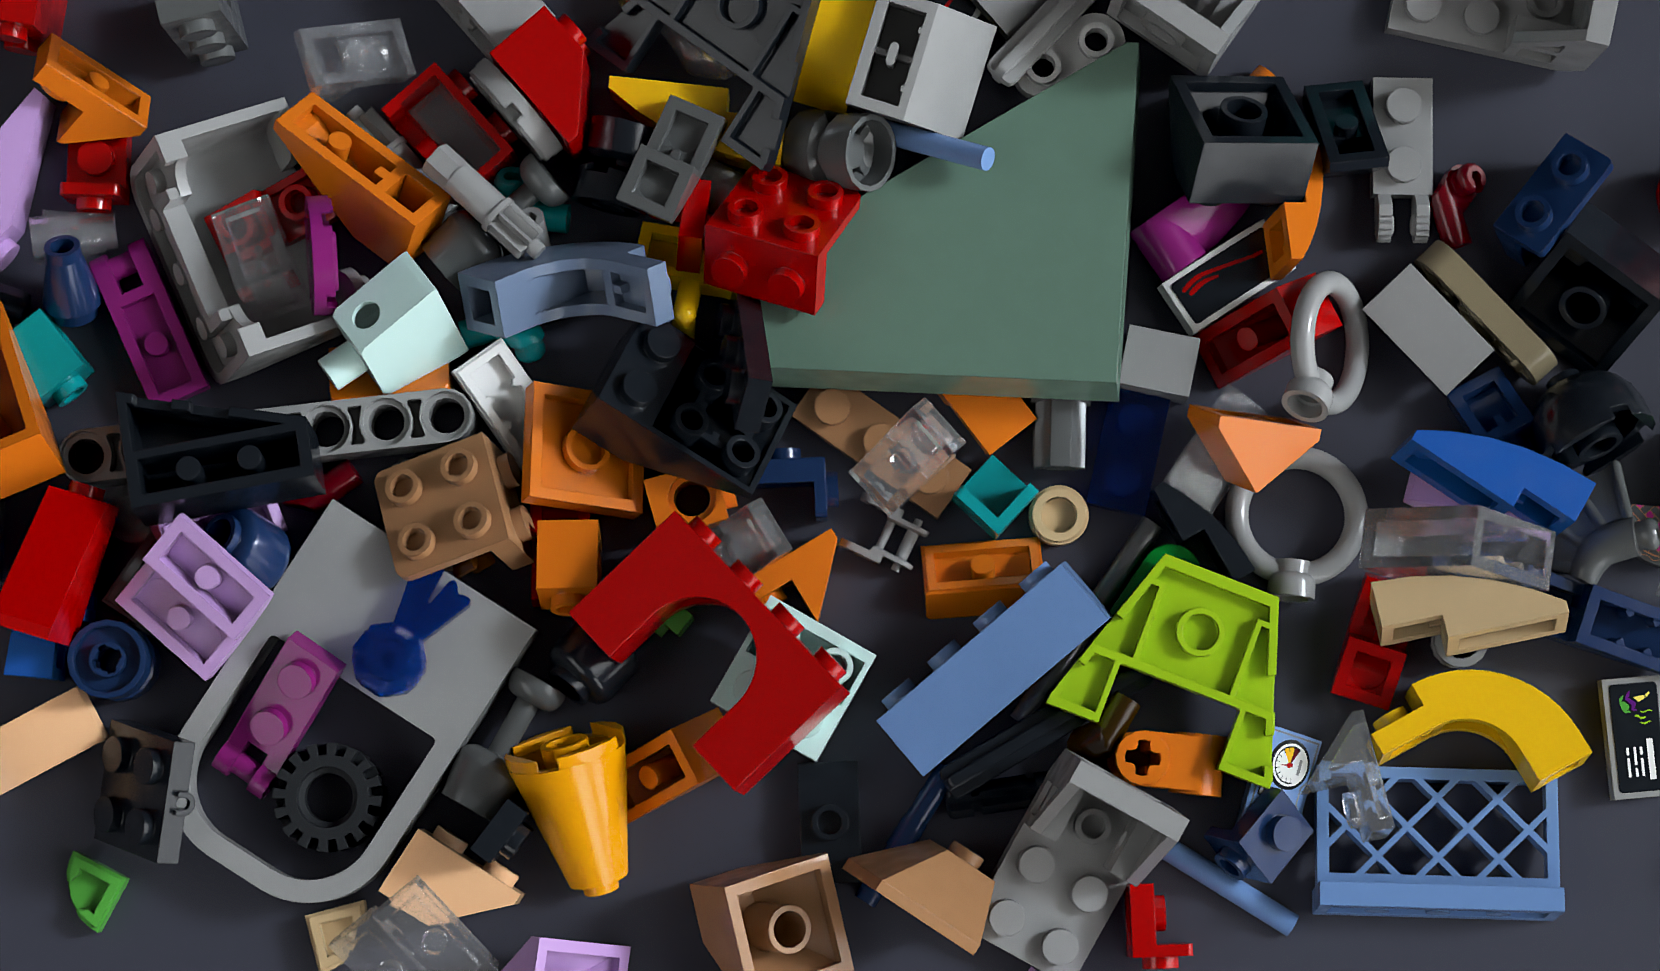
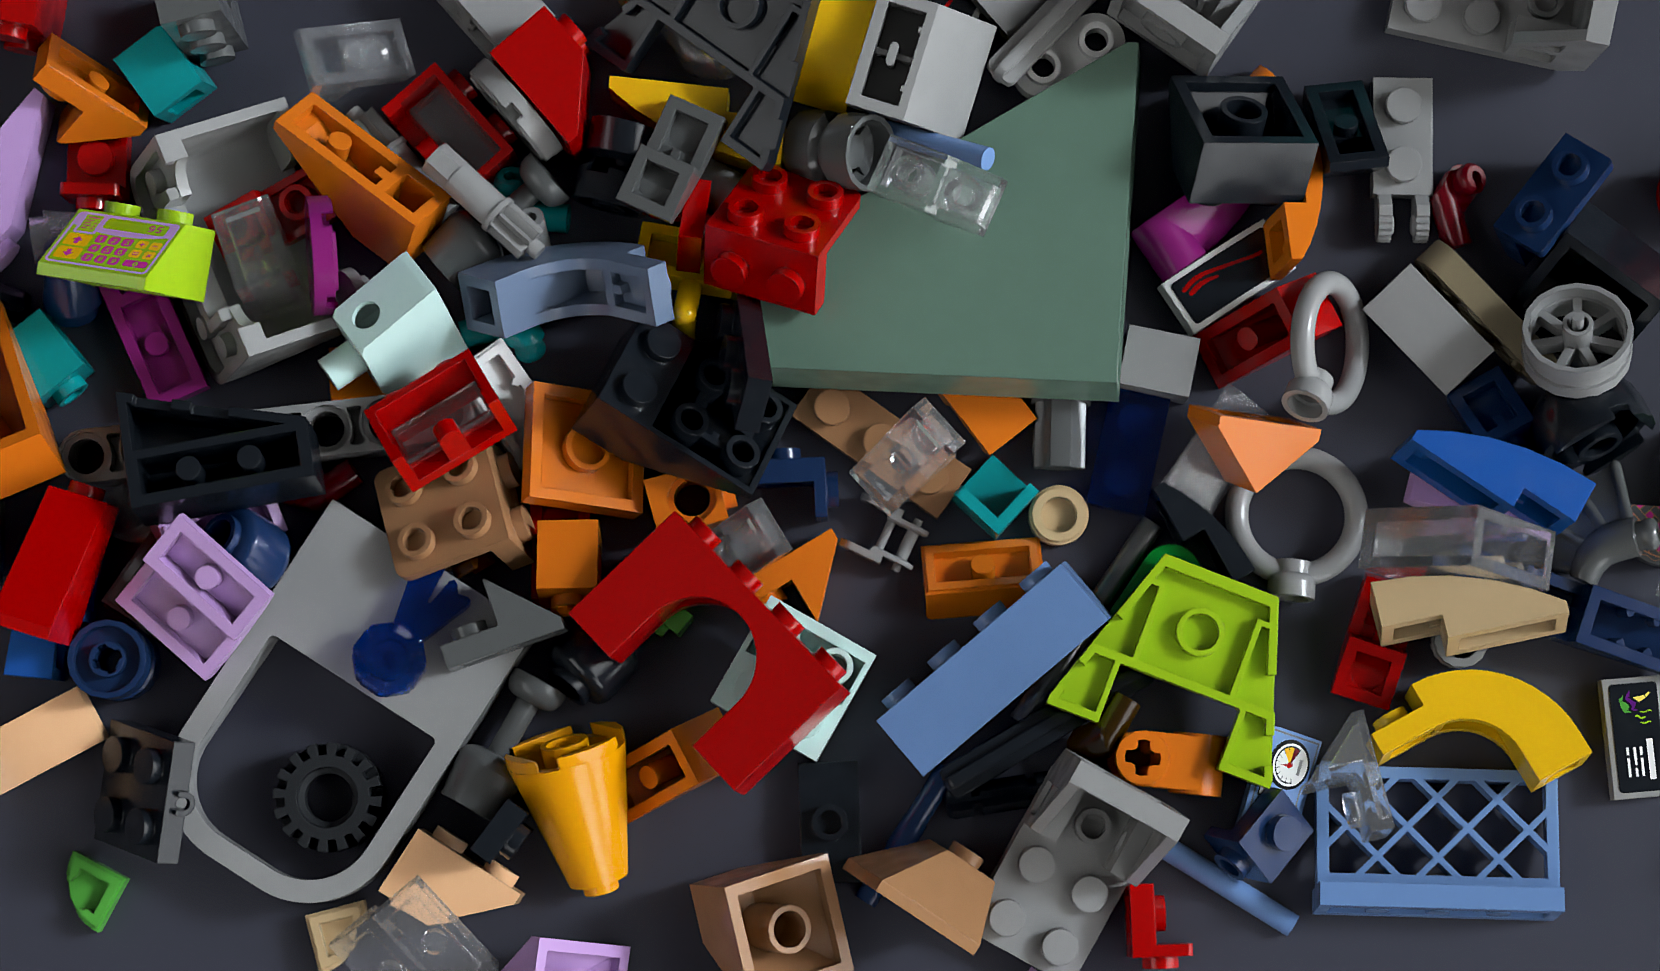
(133, 252): none -> lime slope
(164, 75): none -> teal panel
(280, 713): magenta plate -> none
(440, 420): none -> red window
(518, 626): none -> dark grey slope
(937, 185): none -> clear slope
(1577, 370): none -> light grey wheel

